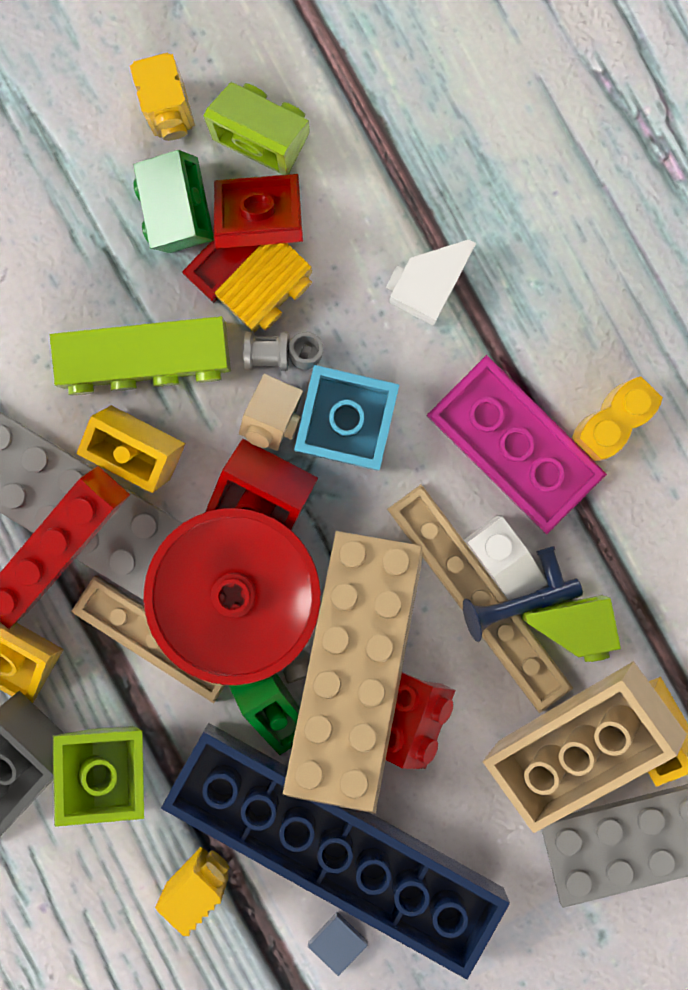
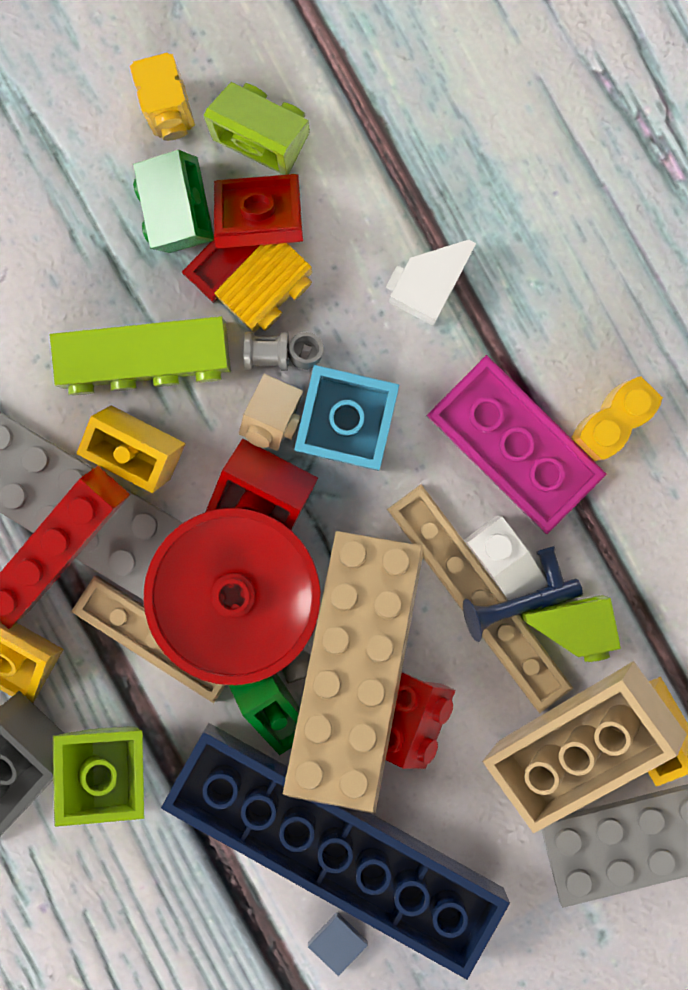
(193, 891): yellow brick -> none

